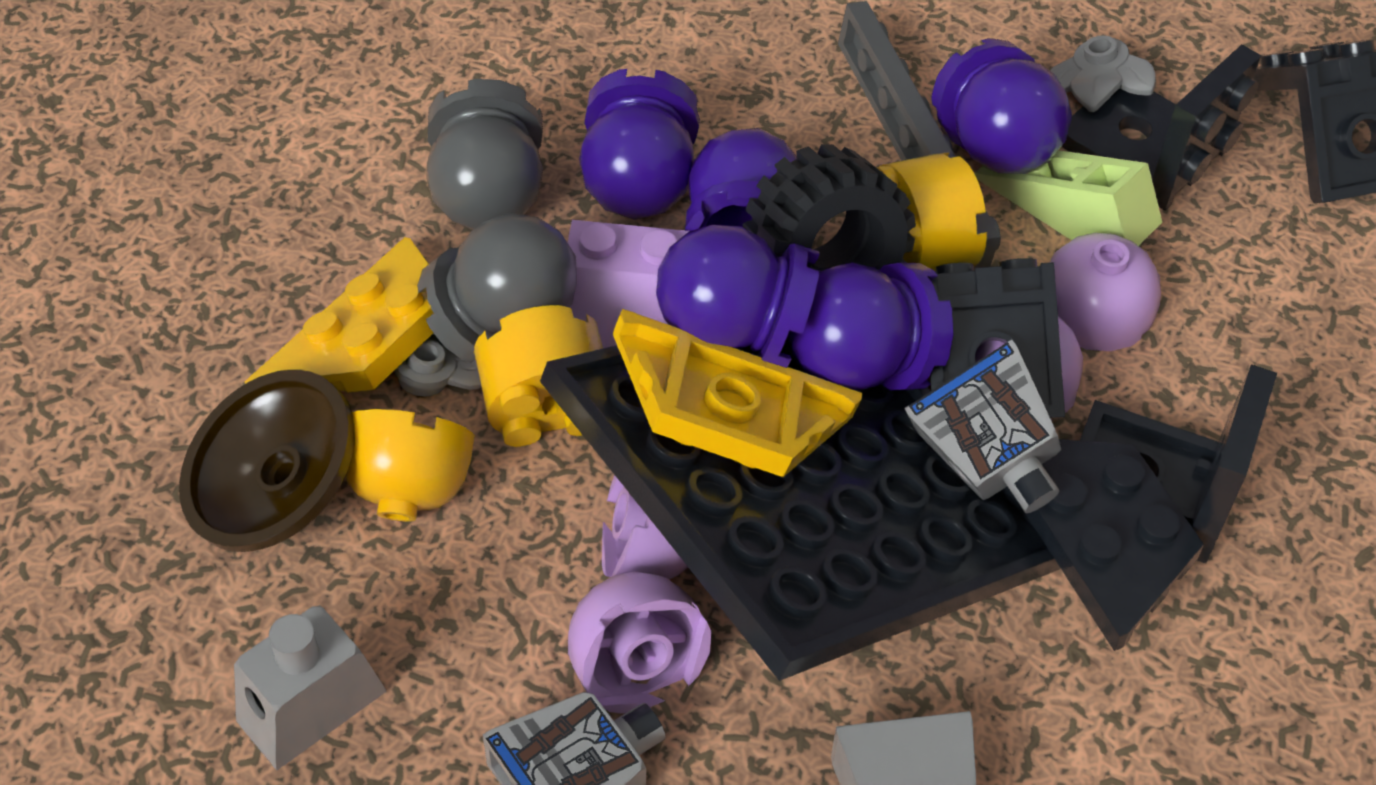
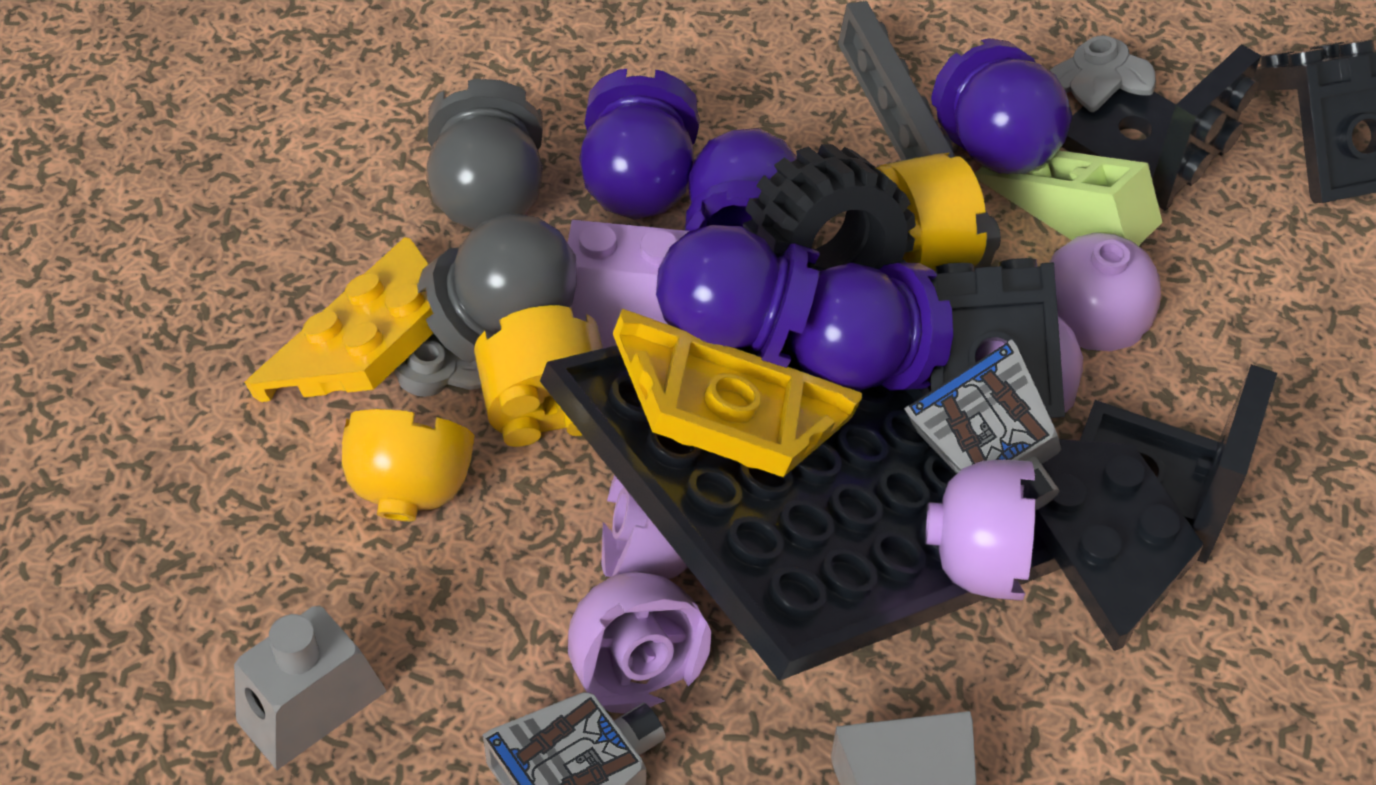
(267, 461): dark brown dish -> none
(985, 528): none -> lavender cylinder

